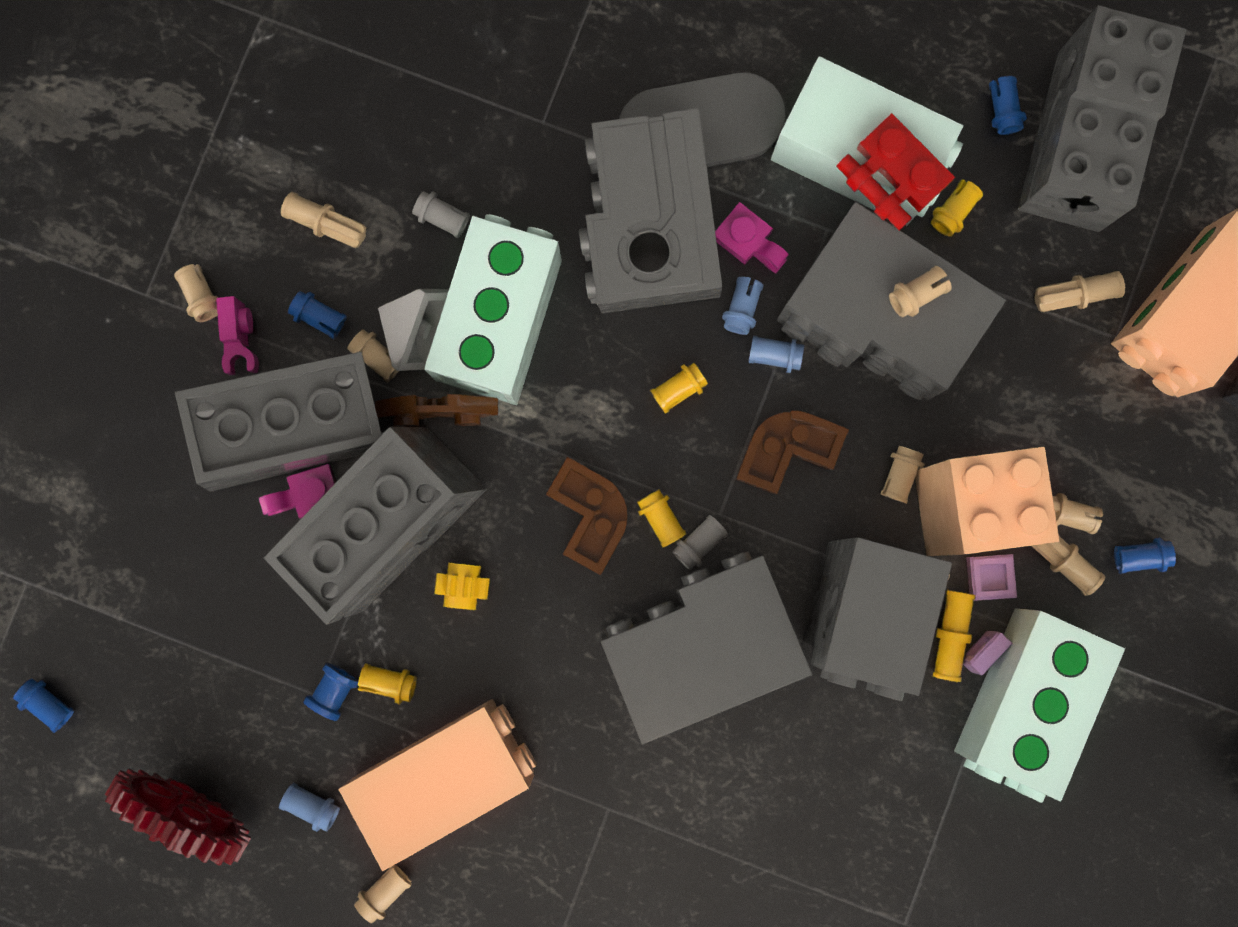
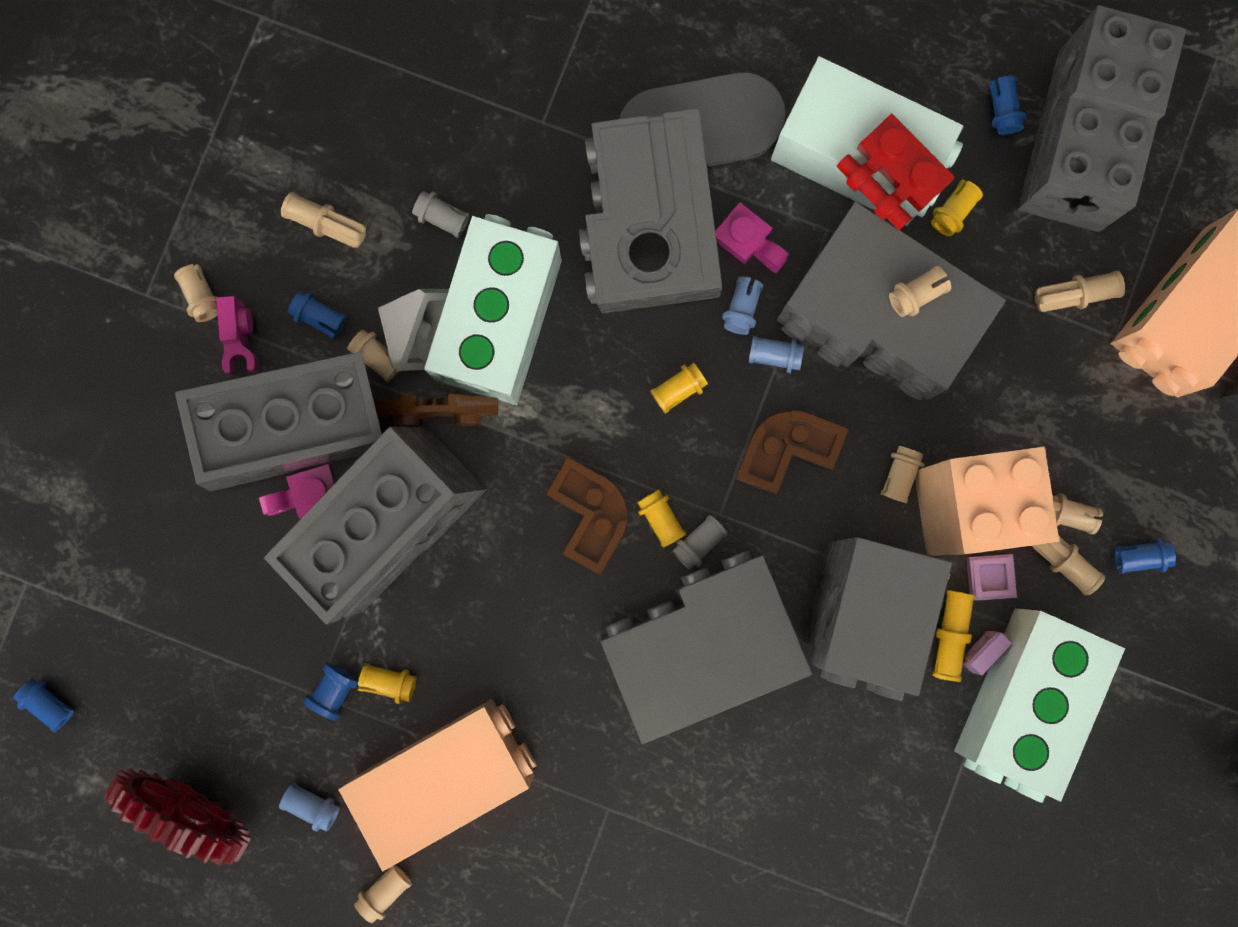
(461, 586): yellow gear -> none

